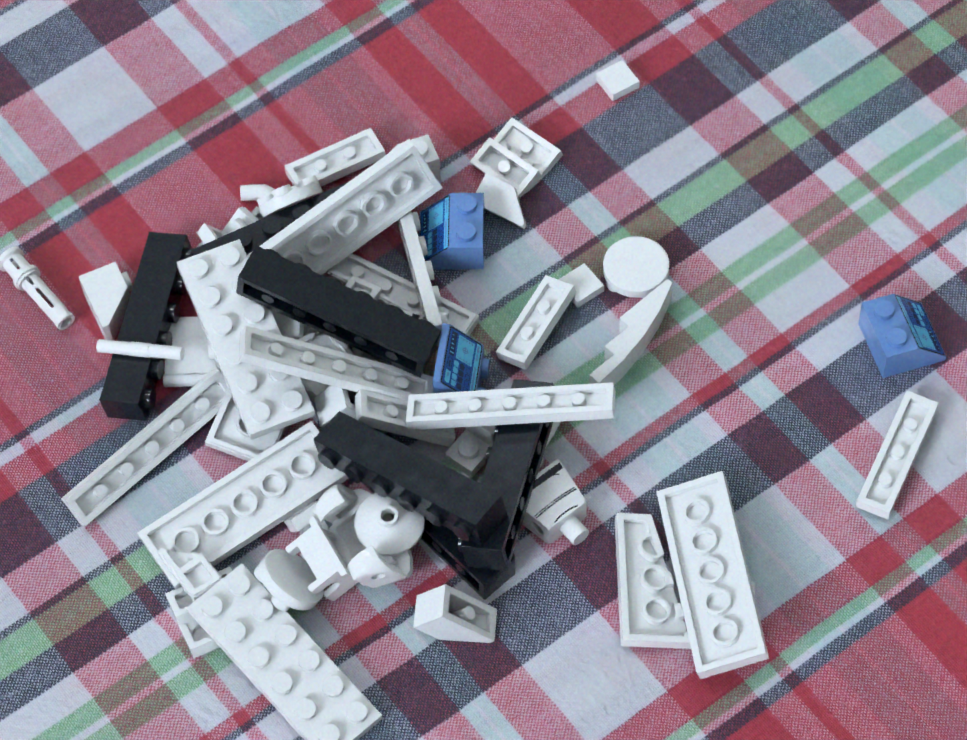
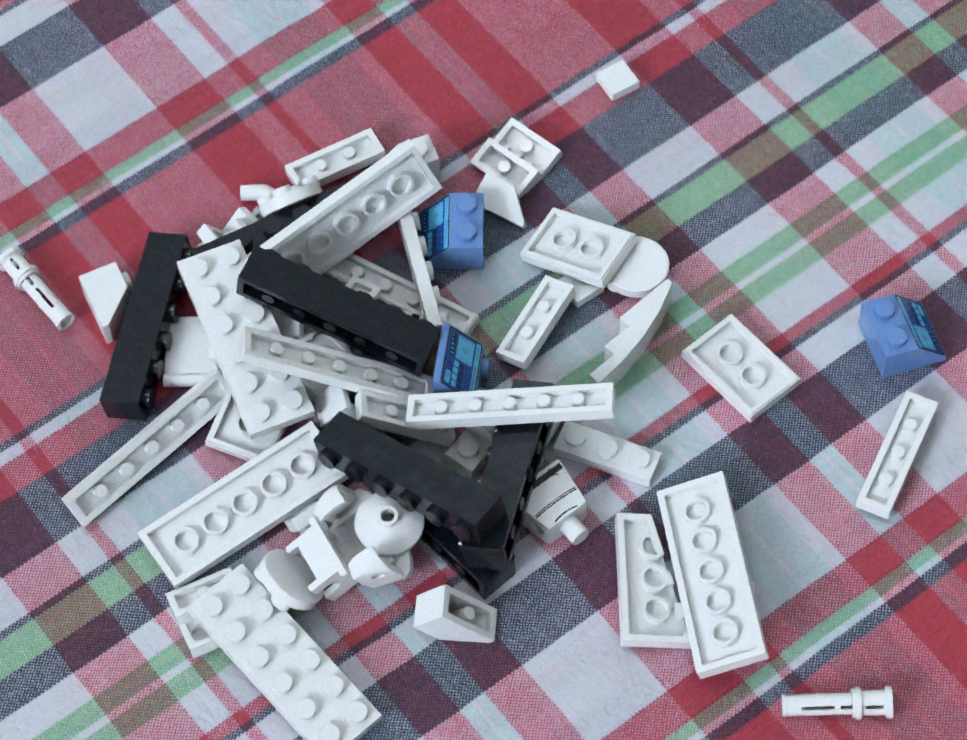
(140, 349): white piece -> none
(191, 570): white tile -> none
(578, 247): none -> white tile
(607, 453): none -> white plate
(741, 367): none -> white tile
(857, 703): none -> white pin

